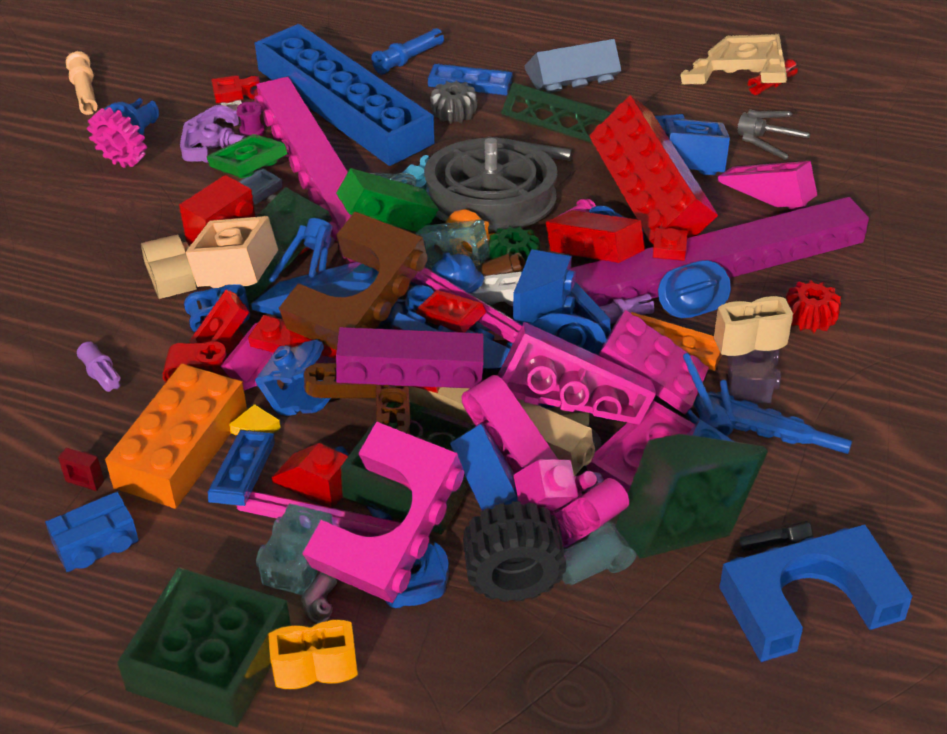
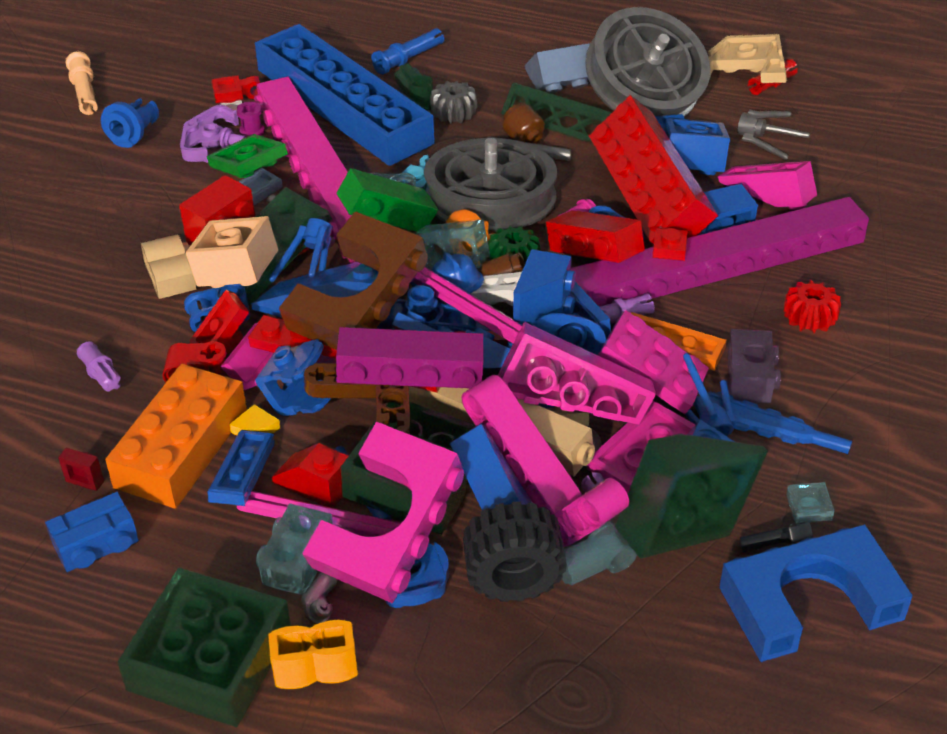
(116, 137): dark pink gear -> none
(415, 85): none -> clear green piece
(451, 311): red plate -> none
(480, 79): blue tile -> none
(523, 124): none -> reddish brown head
(551, 483): dark pink brick -> none
(649, 58): none -> flat silver wheel
(694, 289): blue piece -> none
(732, 205): none -> blue brick
(753, 325): tan brick -> none
(810, 502): none -> clear light blue plate

